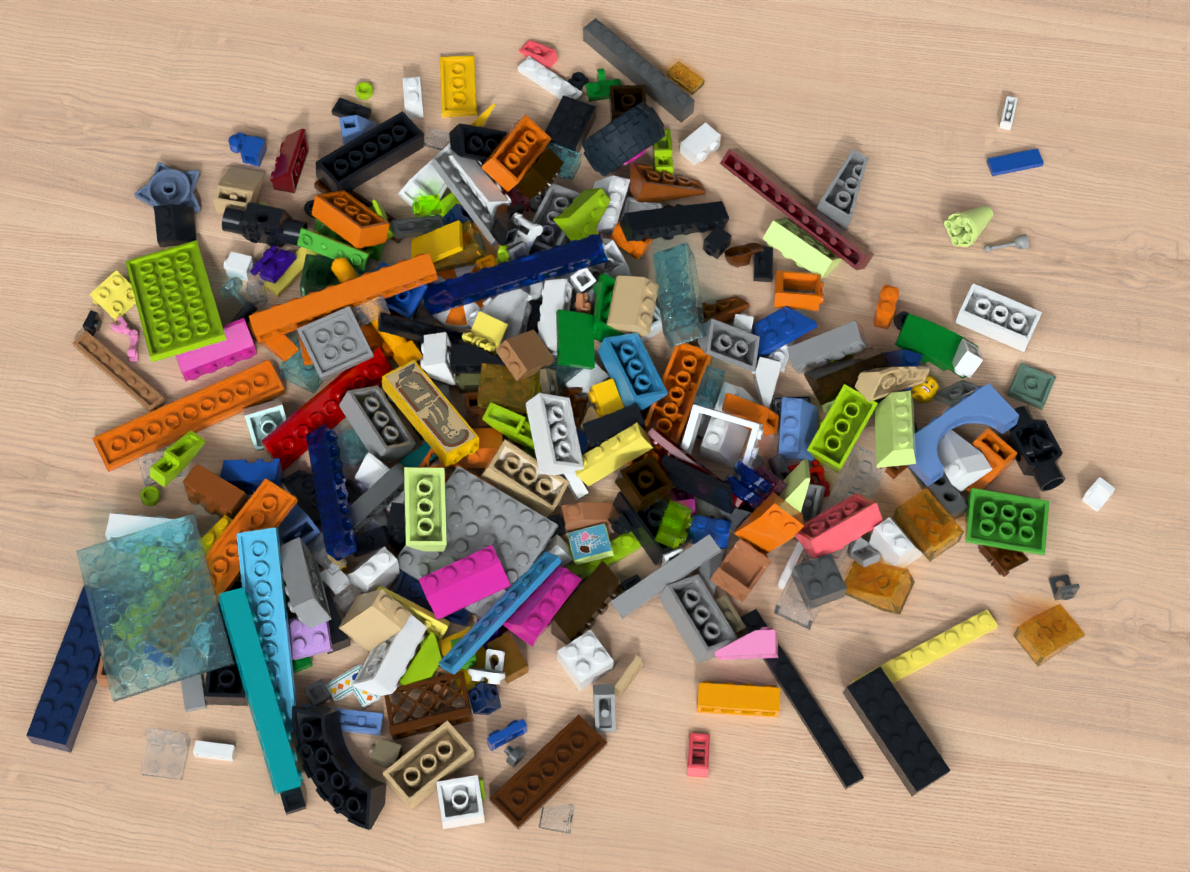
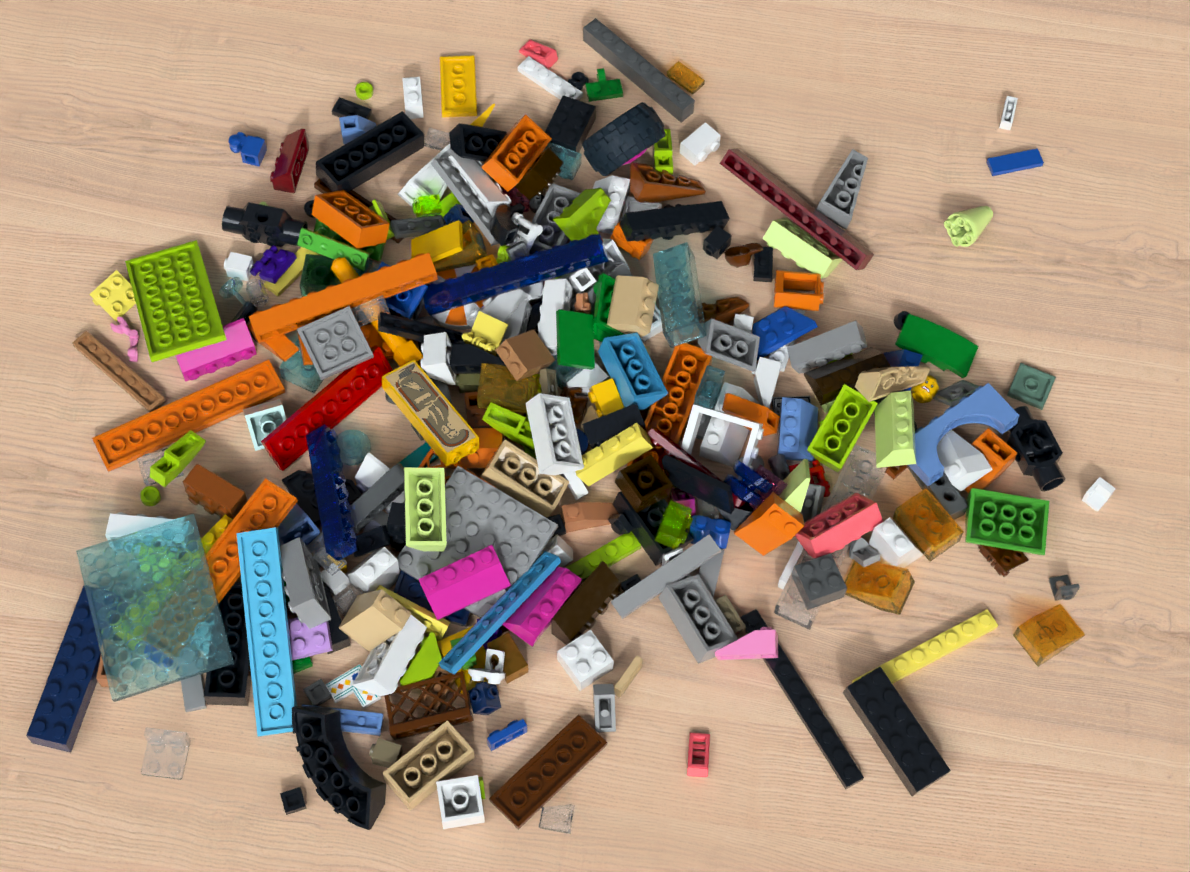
(92, 323): black plate -> none
(170, 187): sand blue plate -> none
(174, 225): black slope -> none
(214, 750): white piece -> none
(238, 188): tan slope -> none
(250, 475): blue wedge -> none
(259, 690): teal brick -> none
(377, 424): light grey brick -> none
(514, 755): dark grey tile -> none
(590, 544): tile -> none
(624, 98): dark brown brick -> none
(738, 699): light orange brick -> none
(740, 570): nougat panel -> none
(886, 306): orange brick -> none
(966, 359): white slope -> none
(998, 317): white brick -> none
(1020, 242): light grey hinge -> none

